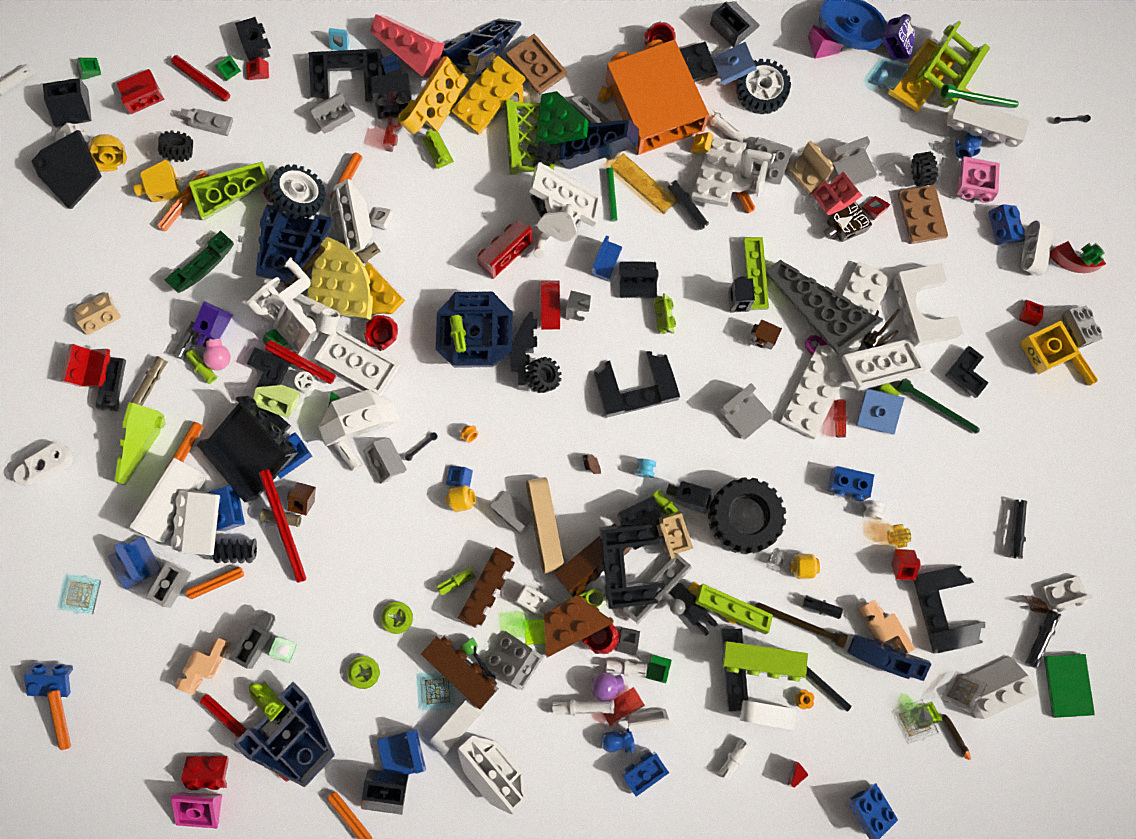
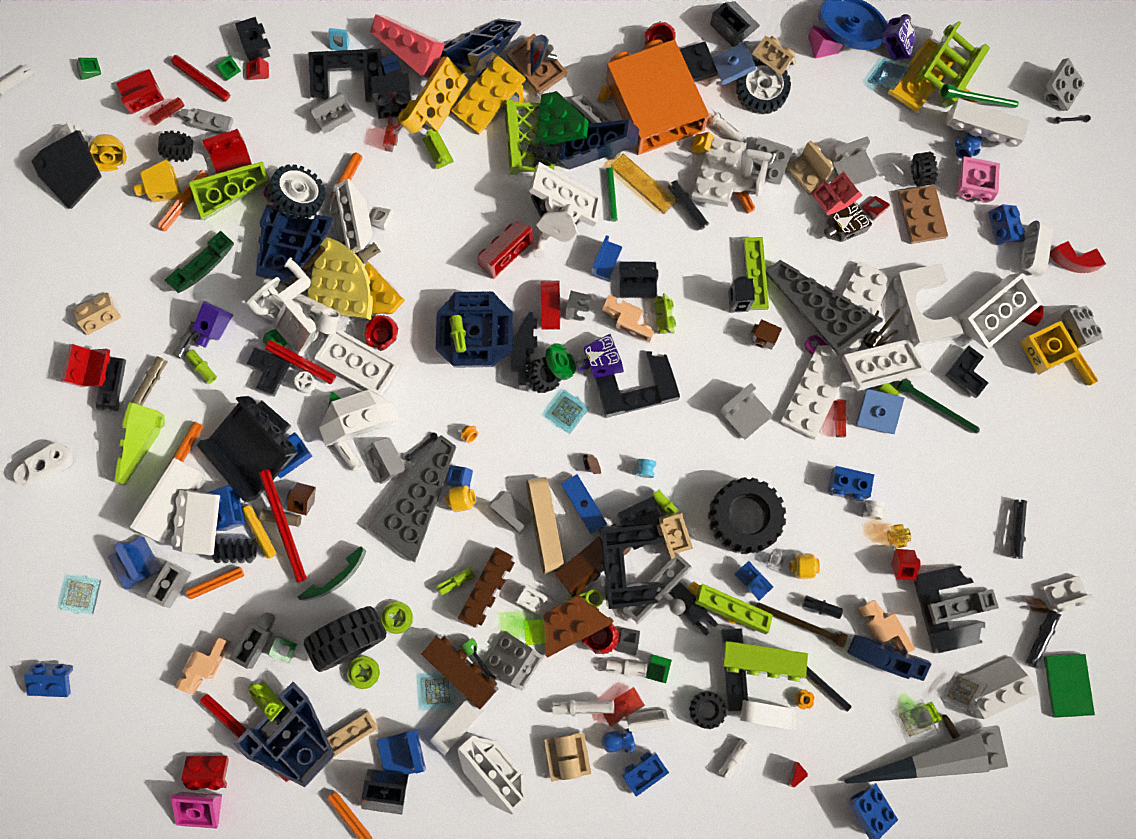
(59, 720): orange axle -> none
(67, 101): black slope -> none
(166, 111): none -> clear red axle
(216, 356): bright pink piece -> none
(227, 151): none -> red bracket
(259, 532): none -> yellow axle
(277, 399): yellowish green slope -> none
(314, 592): none -> dark green slope
(344, 638): none -> black tyre
(352, 733): none -> tan tile
(410, 509): none -> dark grey wing
(540, 50): none -> shield
(560, 361): none -> green tile
(567, 411): none -> piece
(567, 757): none -> tan plate
(578, 493): none -> blue tile
(601, 358): none -> dark purple torso
(606, 686): medium lavender piece -> none
(628, 318): none -> light nougat plate
(697, 500): black torso -> none
(720, 710): none -> black tyre
(753, 580): none -> blue hips
(773, 55): none -> tan bracket
(963, 606): none -> dark grey slope
(968, 754): none -> light grey plate
(999, 310): none -> white slope
(1064, 85): none -> light grey plate
(1092, 254): green gear -> none

